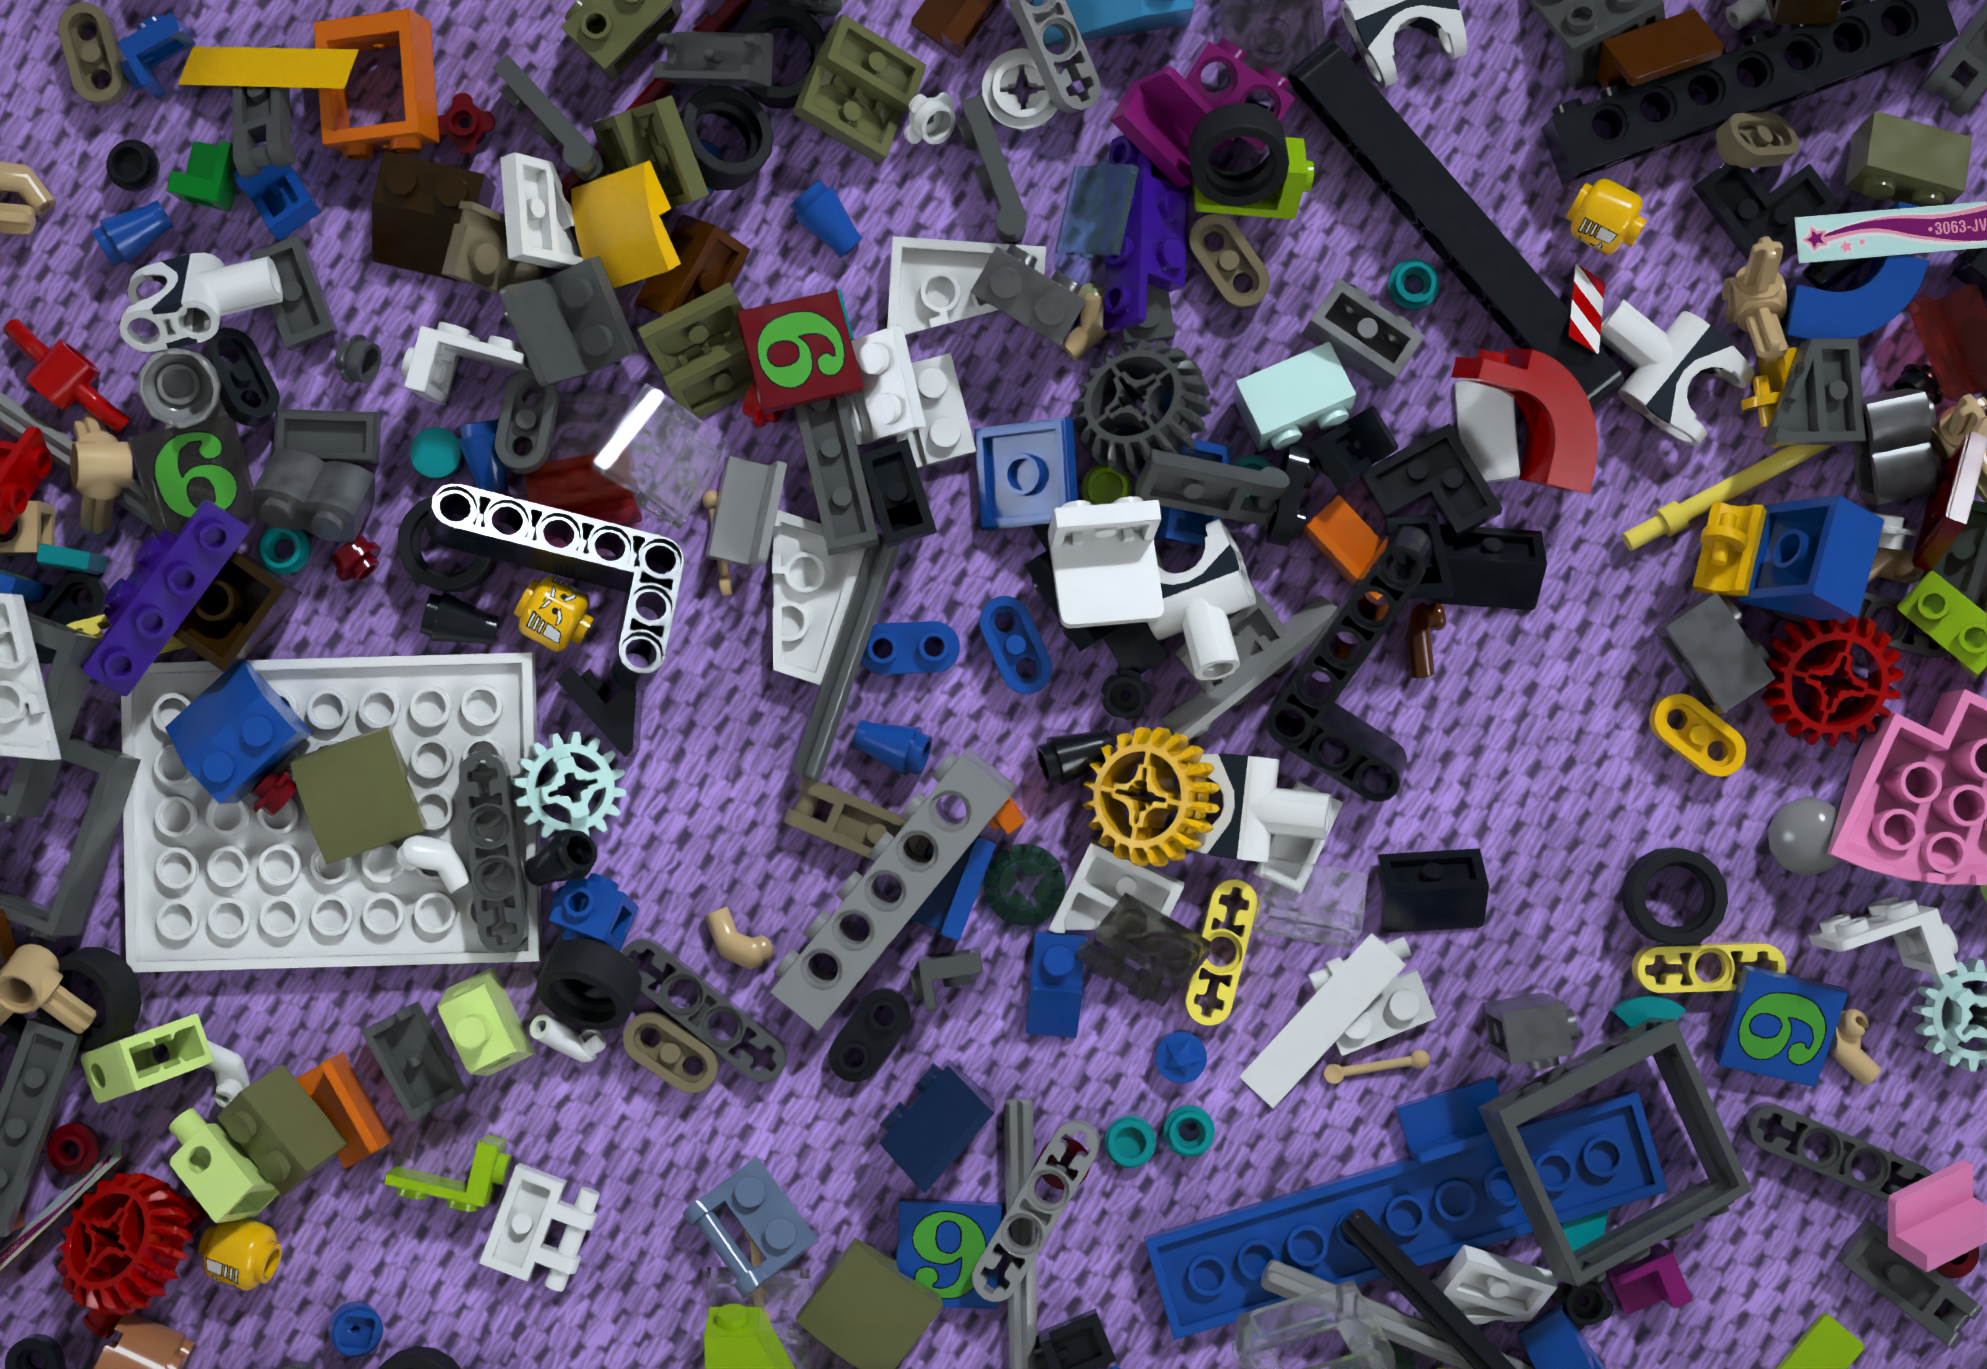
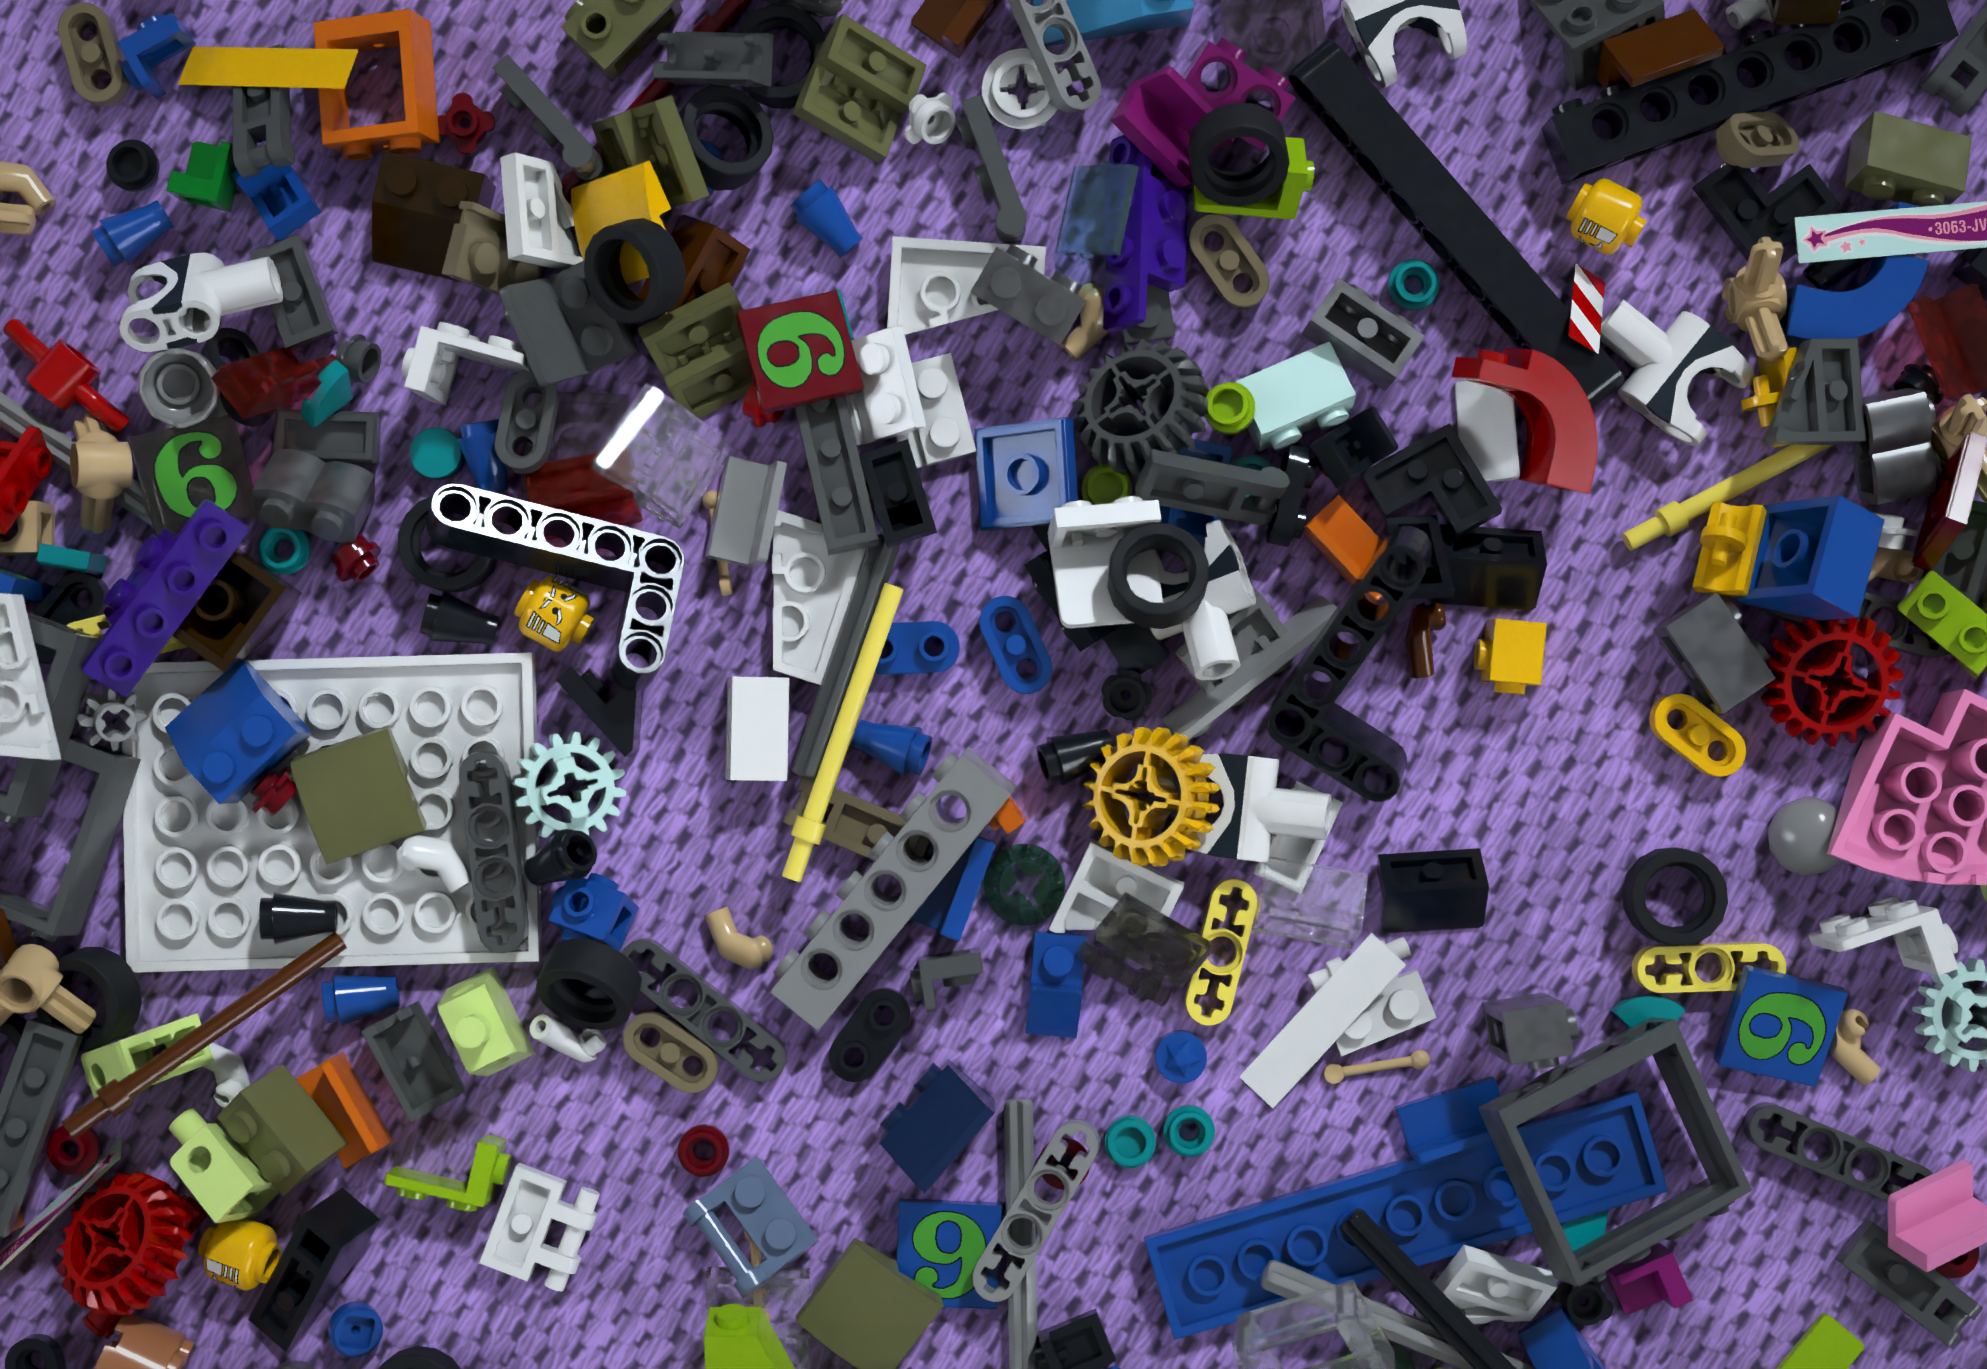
(110, 732): none -> light grey gear
(117, 1096): none -> reddish brown bar
(268, 381): none -> clear red panel
(295, 917): none -> black cone
(313, 1266): none -> black slope
(330, 395): none -> teal tile
(358, 997): none -> blue cone
(606, 279): none -> black tyre
(695, 1164): none -> dark red plate
(757, 728): none -> white hinge
(809, 827): none -> light yellow bar
(1158, 537): none -> black tyre
(1230, 408): none -> lime plate
(1511, 654): none -> yellow brick

